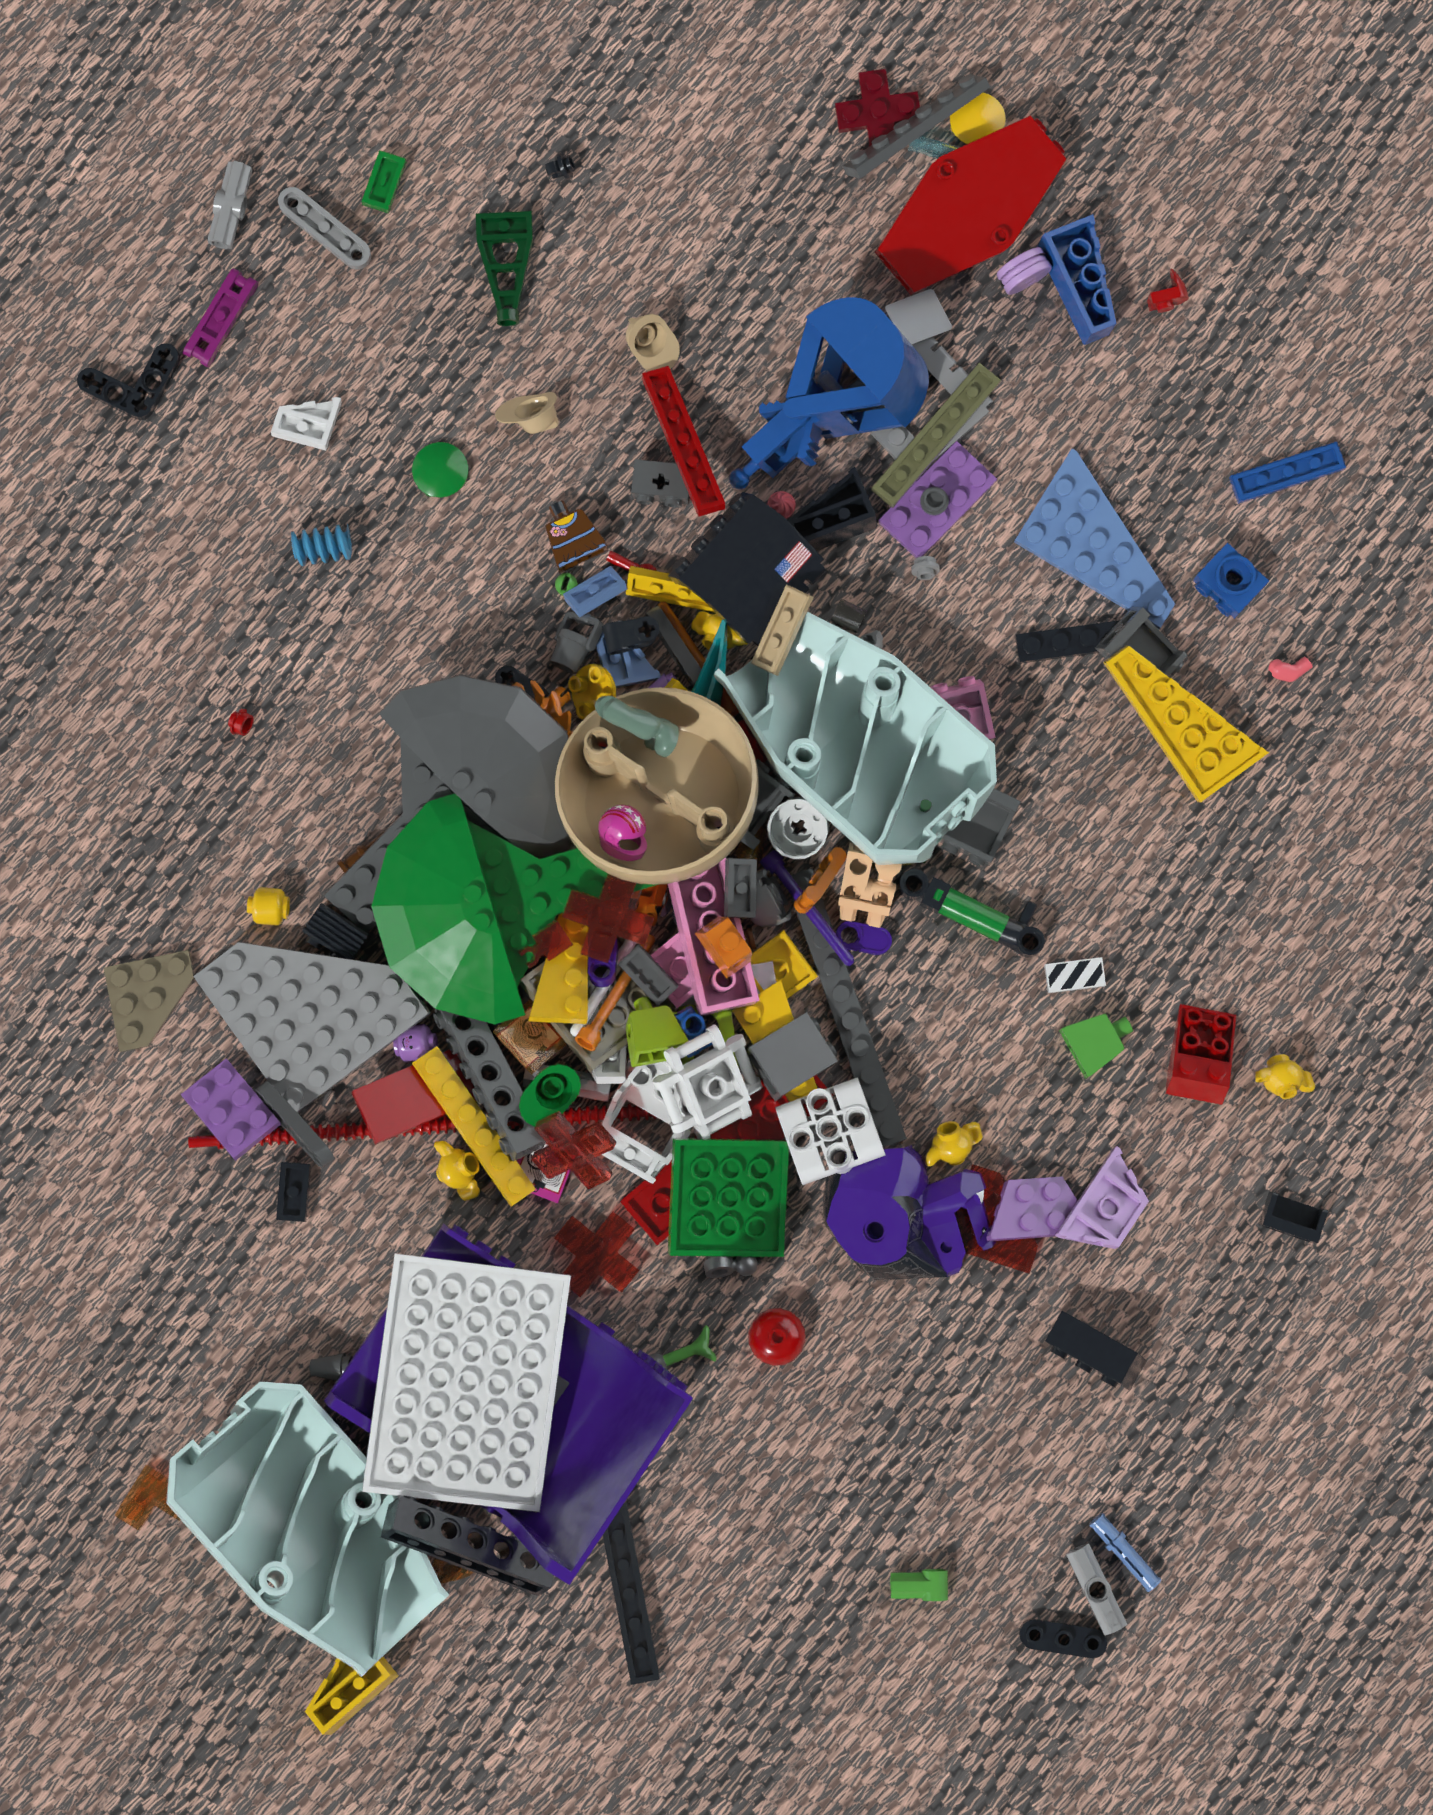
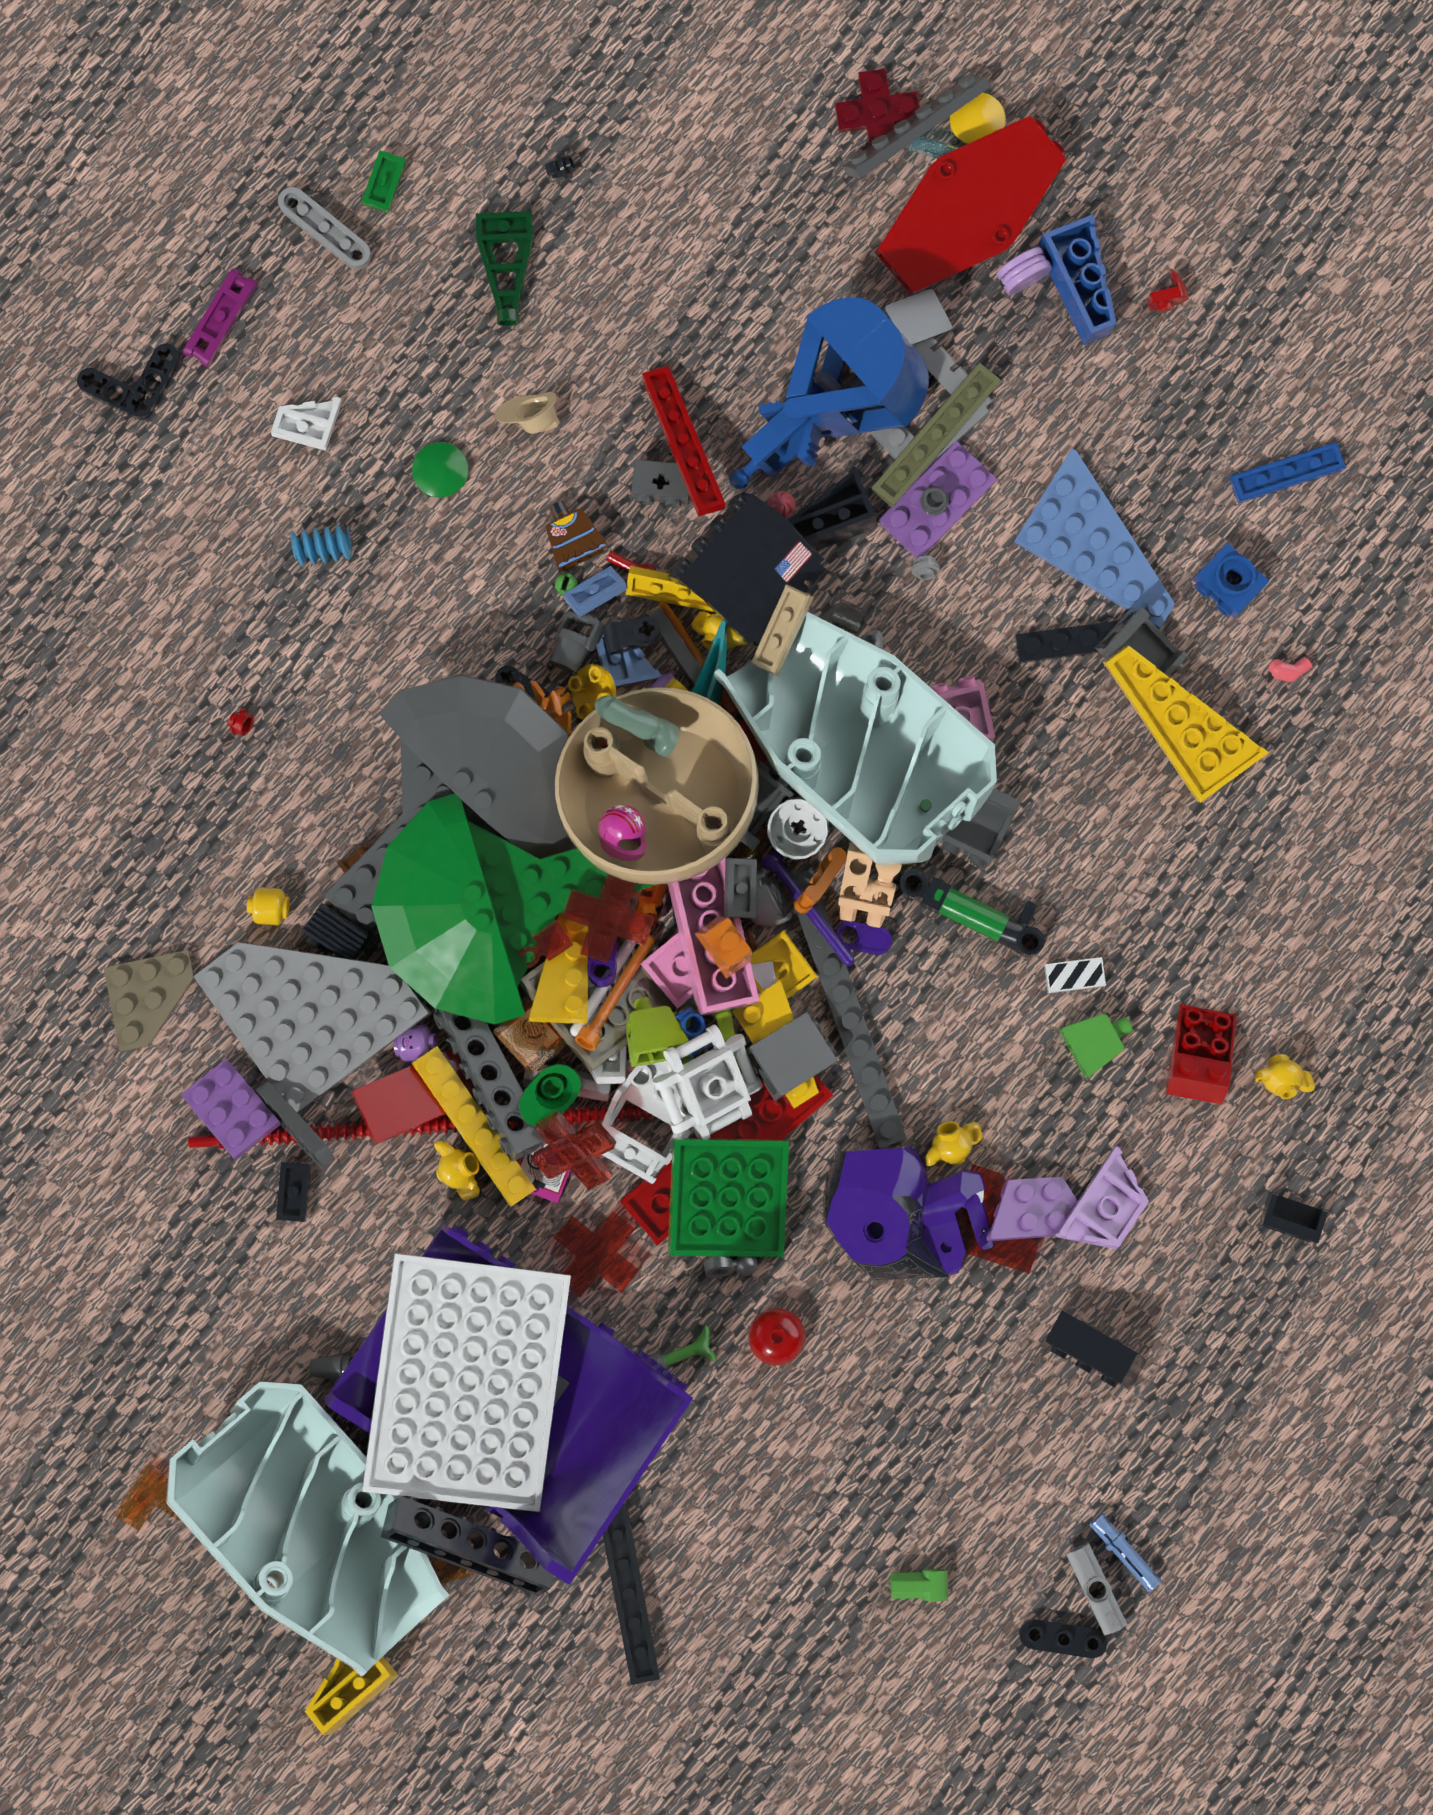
(229, 205): light grey piece -> none
(648, 975): dark grey plate -> none
(652, 342): tan piece -> none
(796, 1124): white connector -> none

